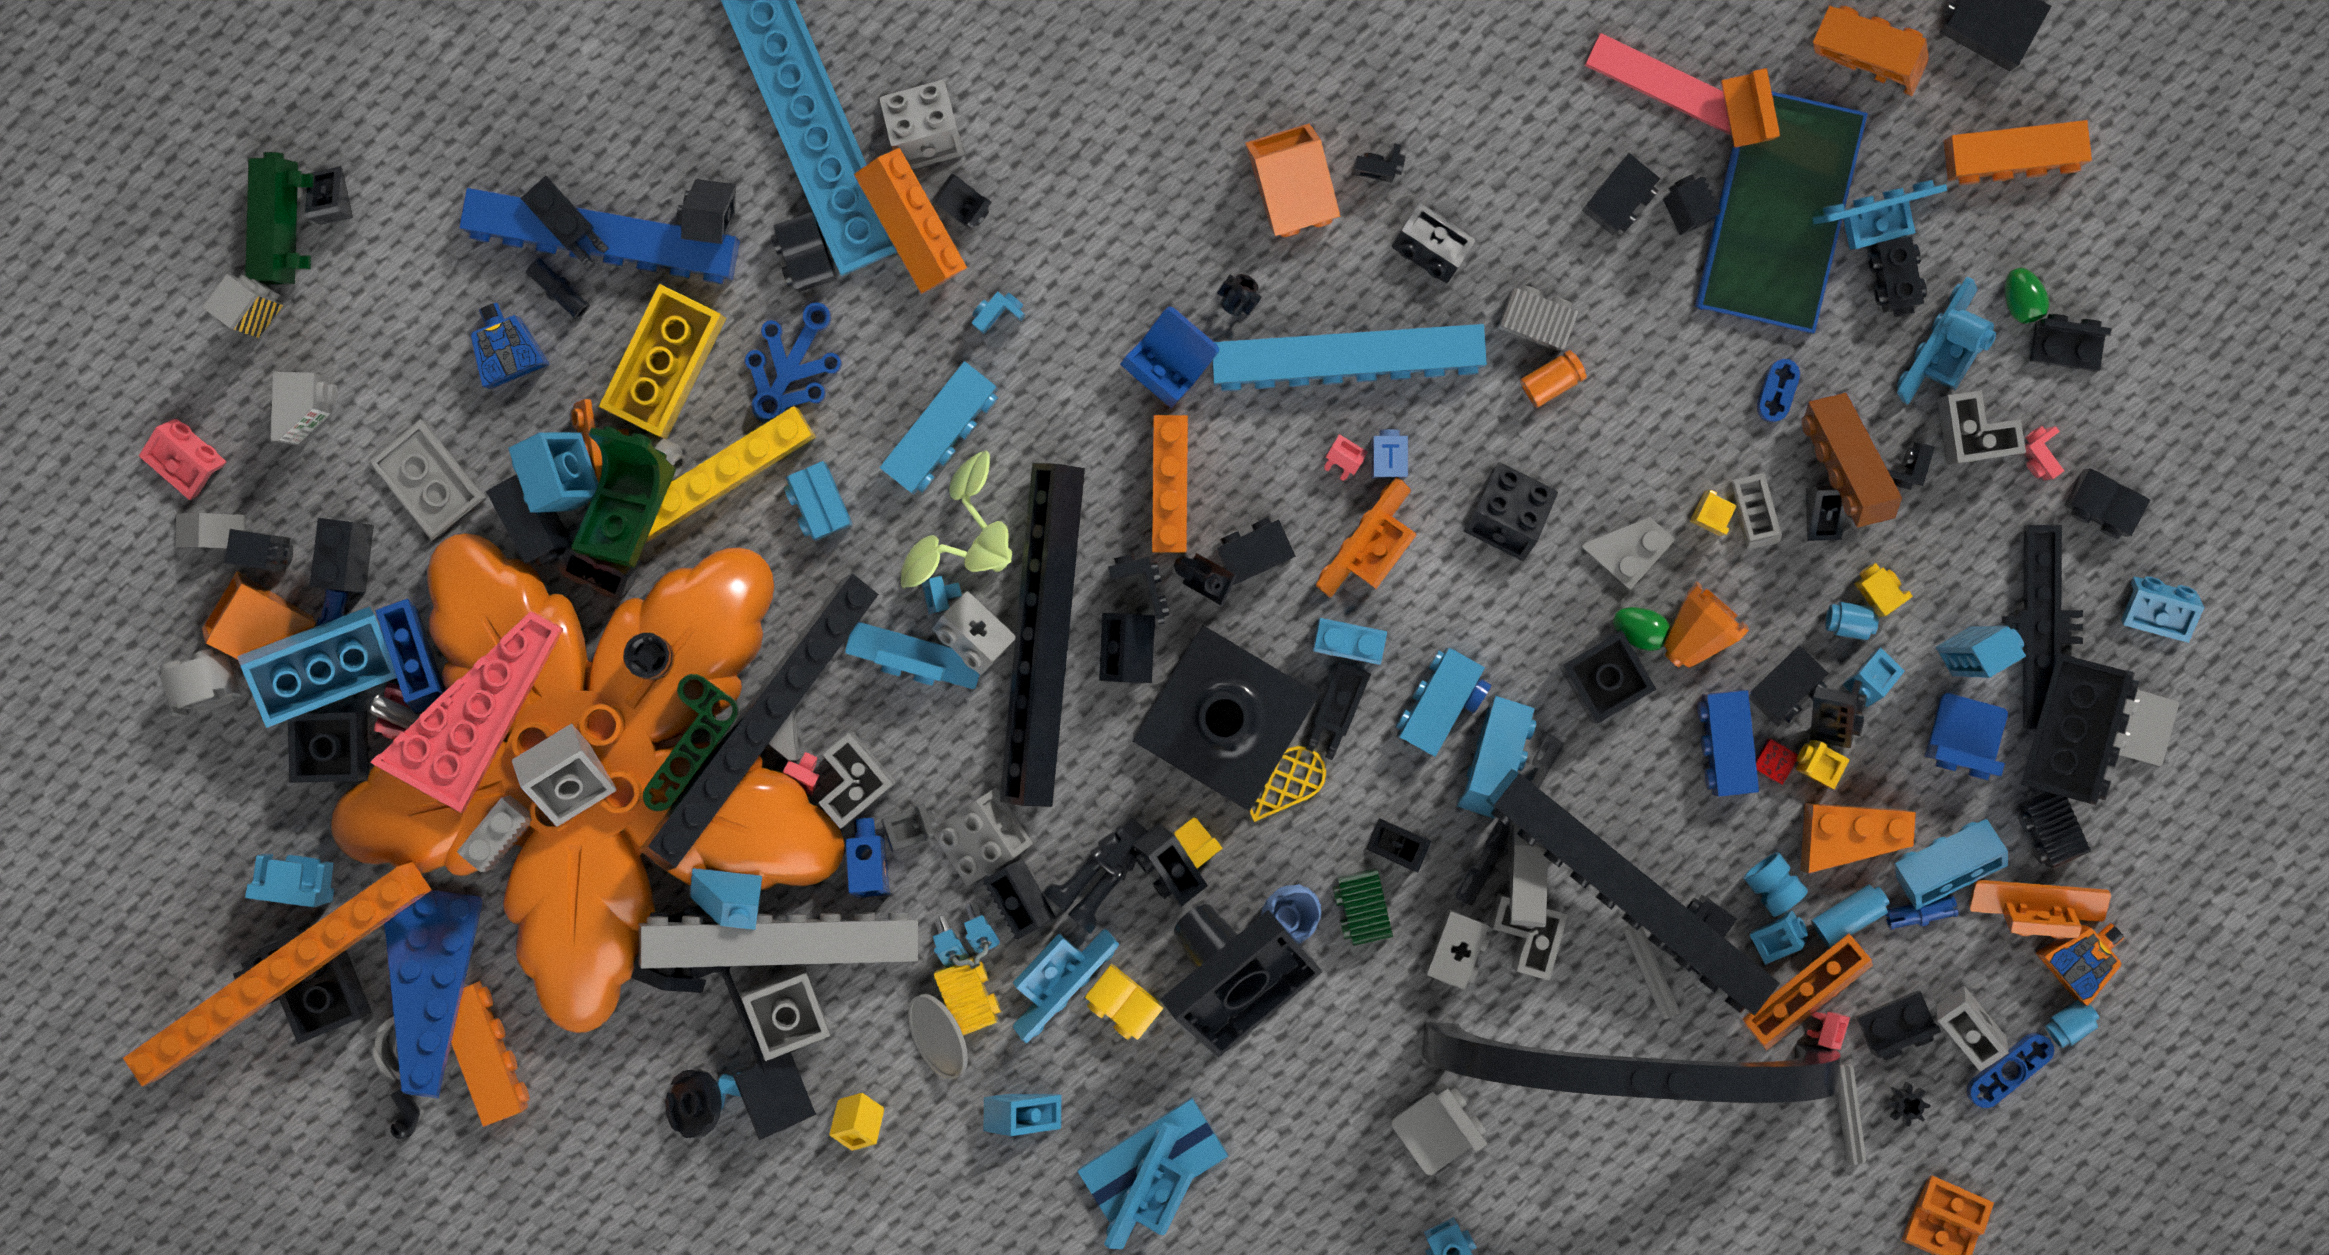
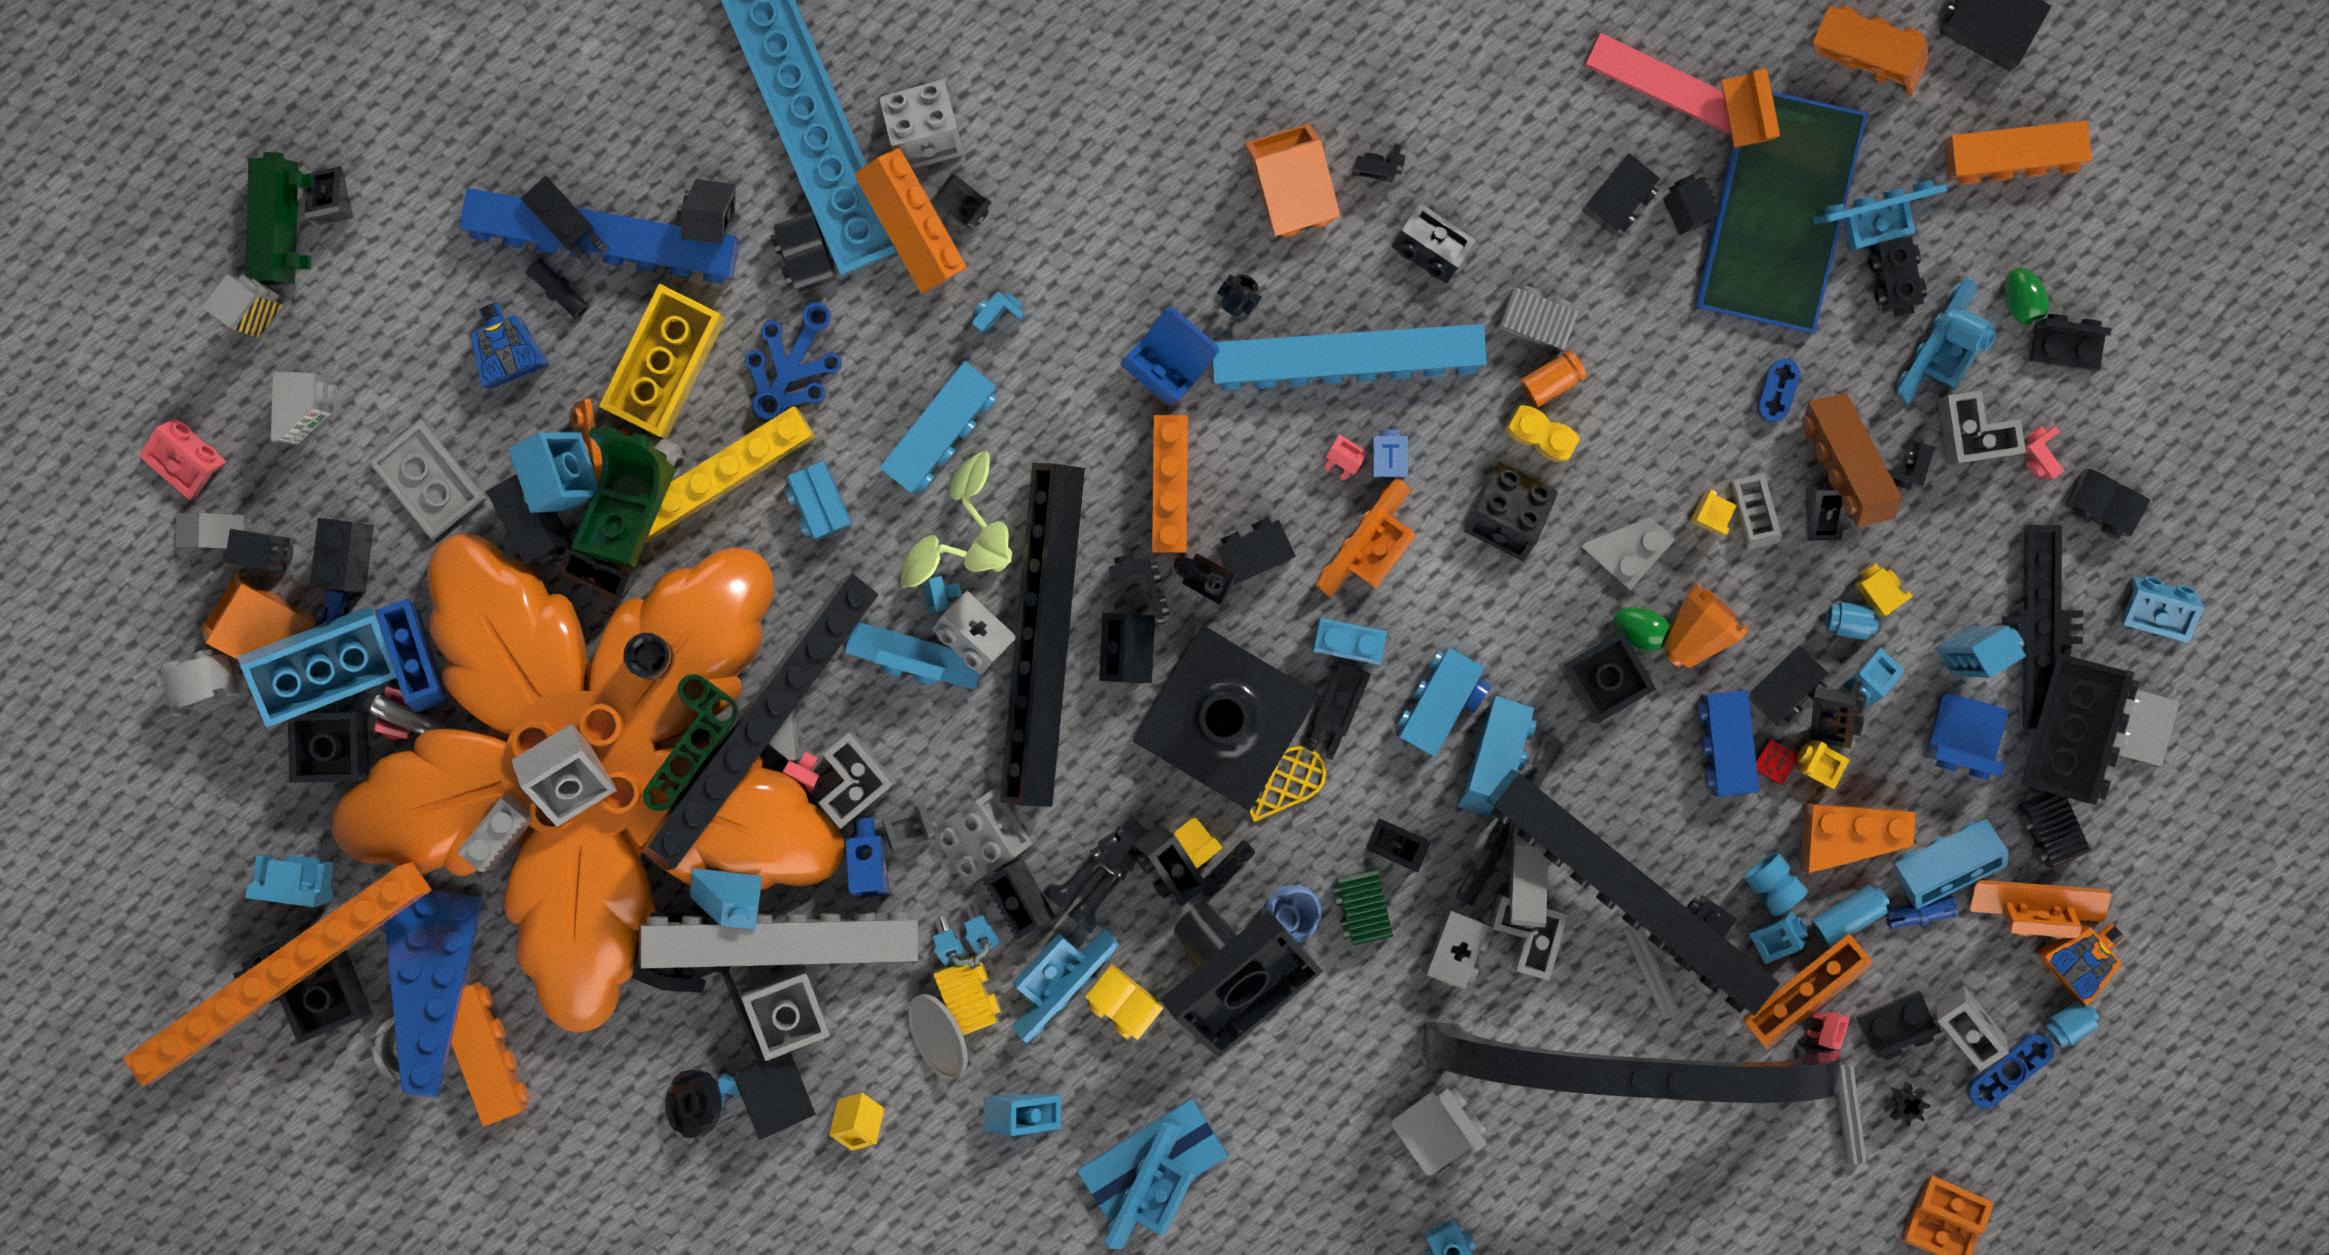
(407, 1116): black arm -> none
(463, 729): coral wing -> none
(1228, 867): none -> black axle
(1549, 438): none -> yellow brick

